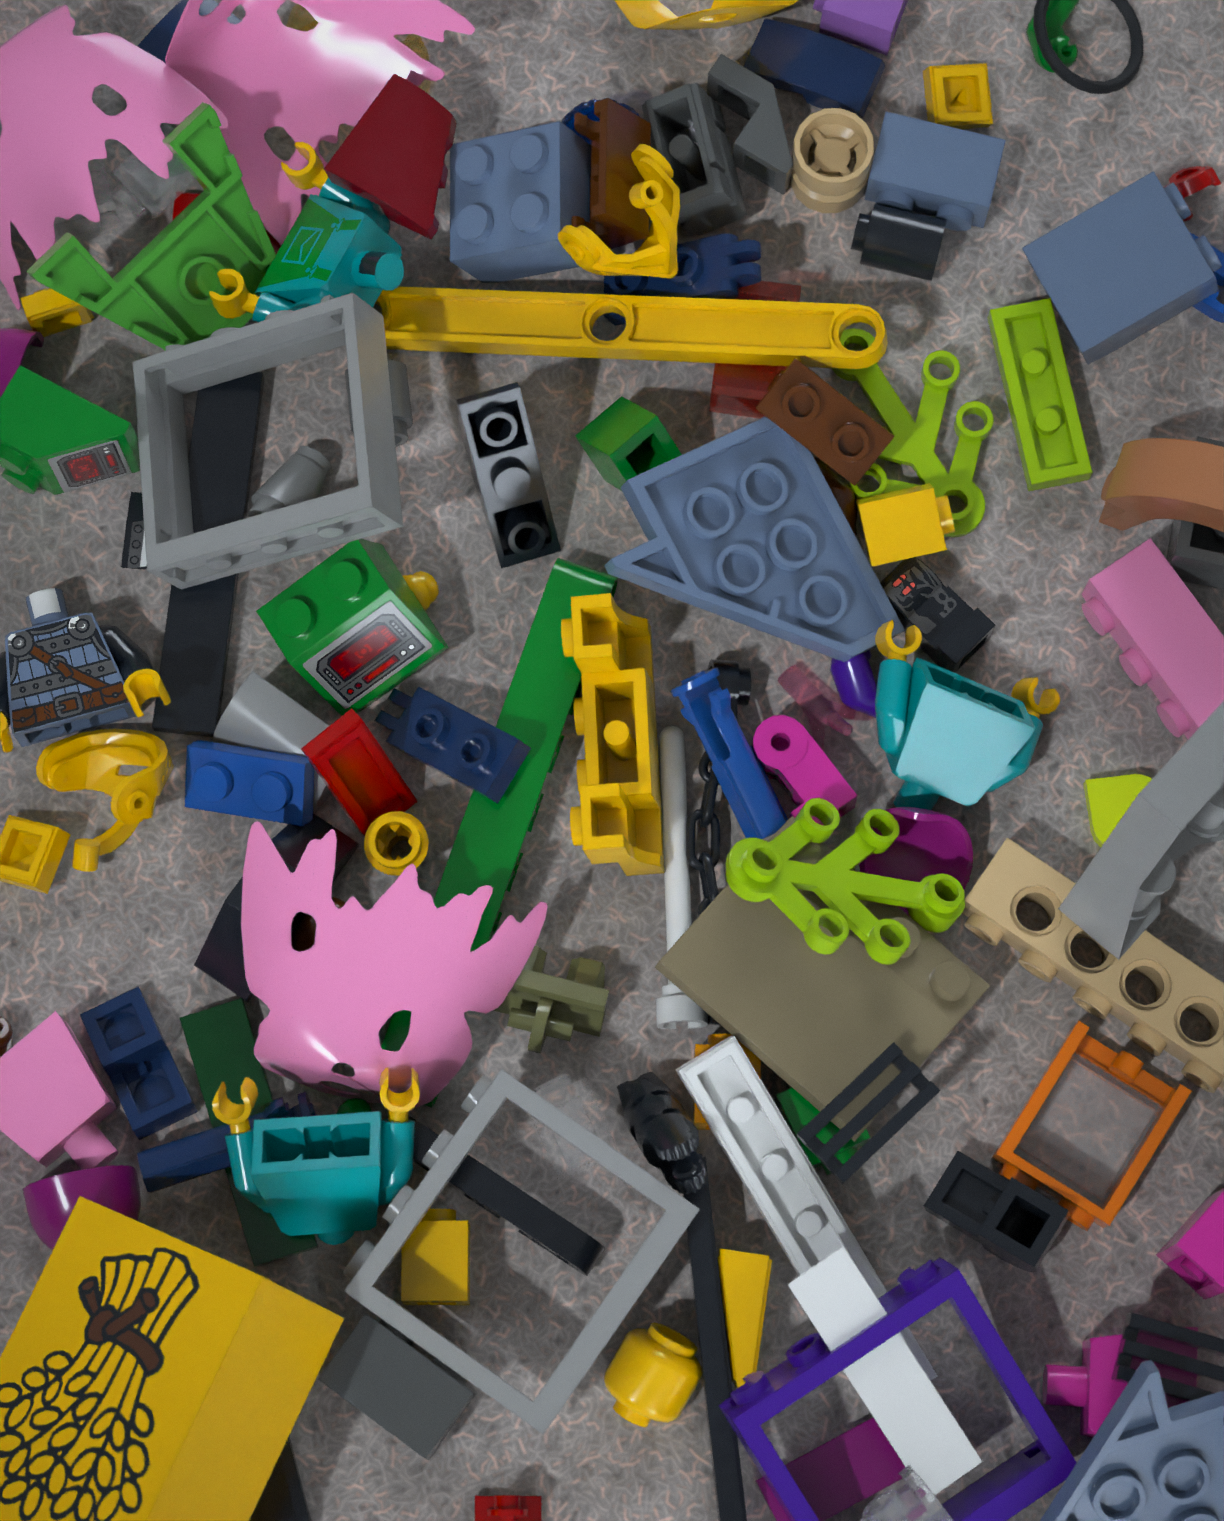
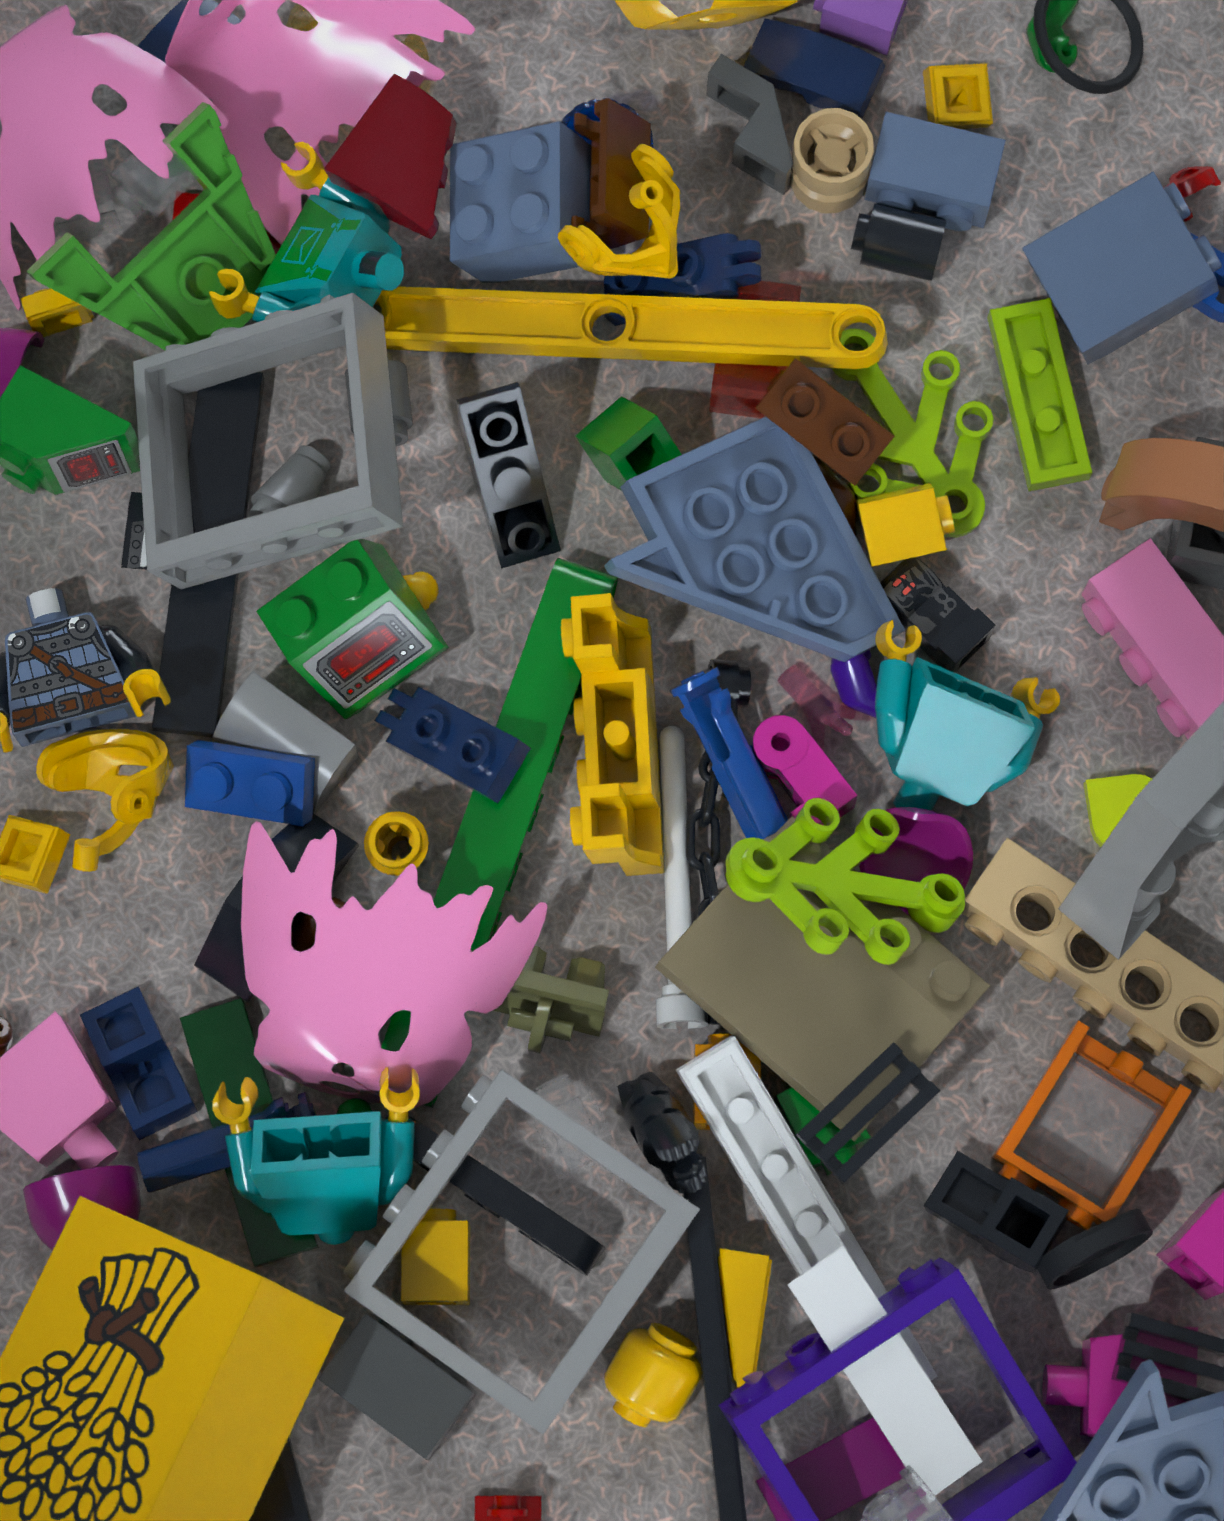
(358, 771): red tile -> none
(691, 137): dark grey brick -> none
(1094, 1249): none -> black piece

